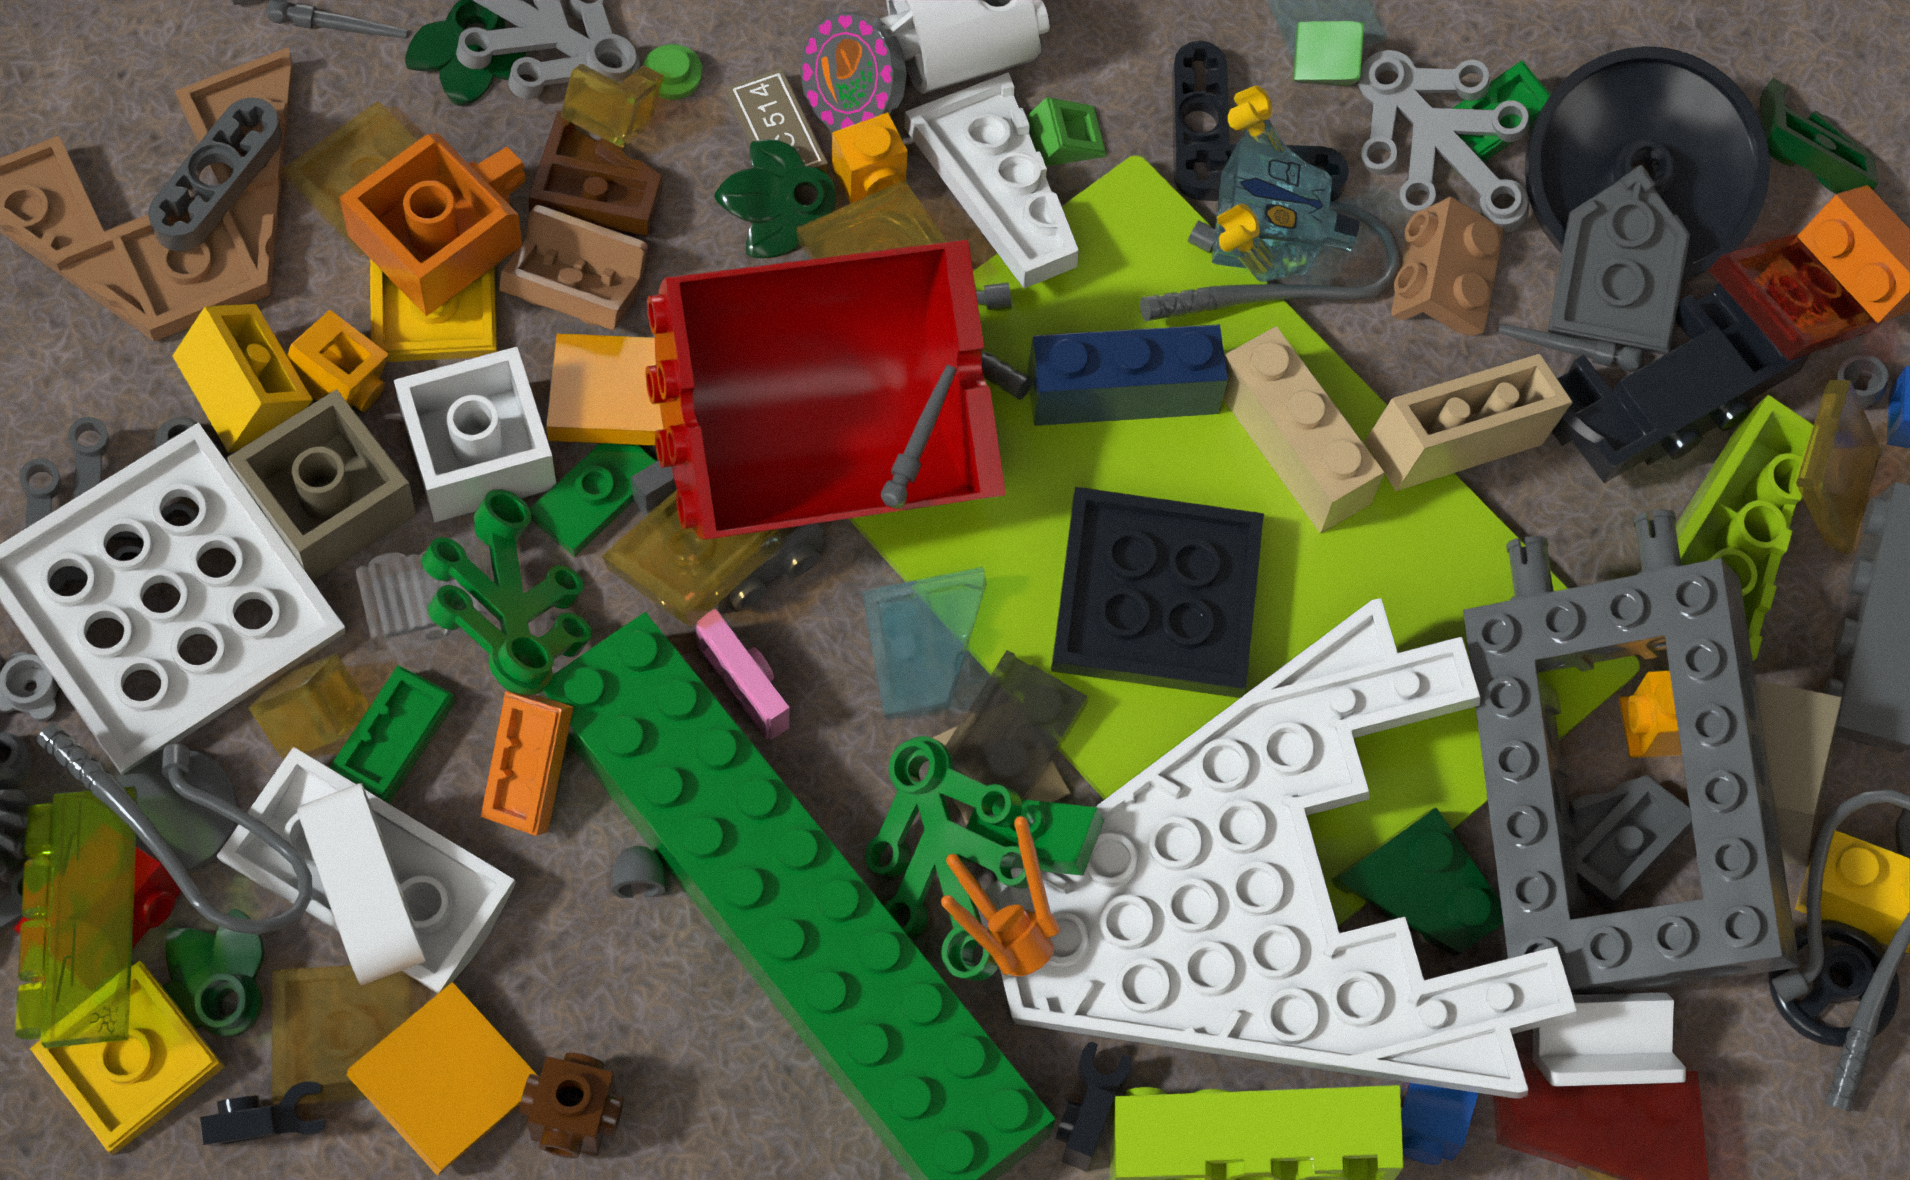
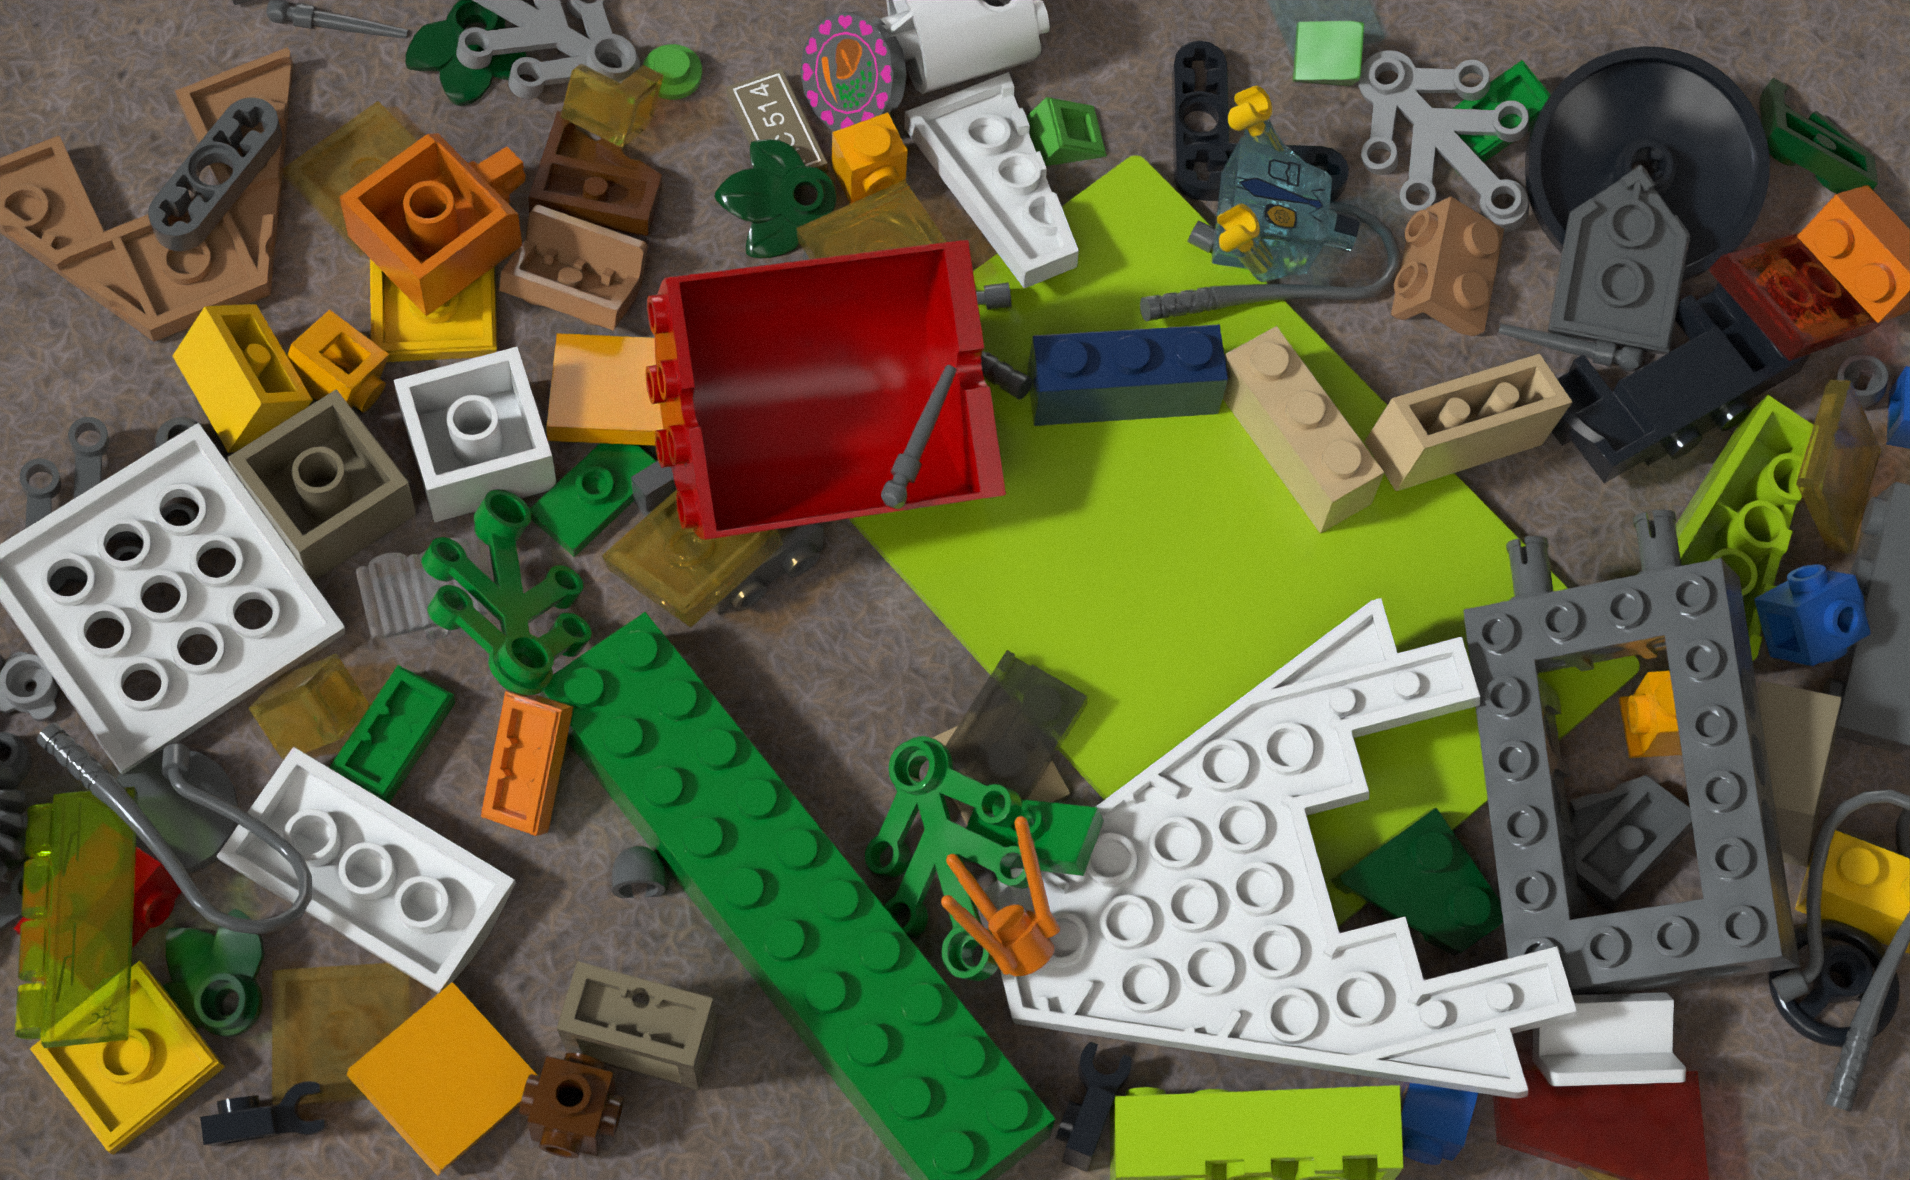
(361, 884): white beam -> none
(655, 1040): none -> dark tan window
(744, 674): bright pink plate -> none
(922, 638): clear light blue wing -> none
(1158, 592): black plate -> none
(1813, 615): none -> blue brick

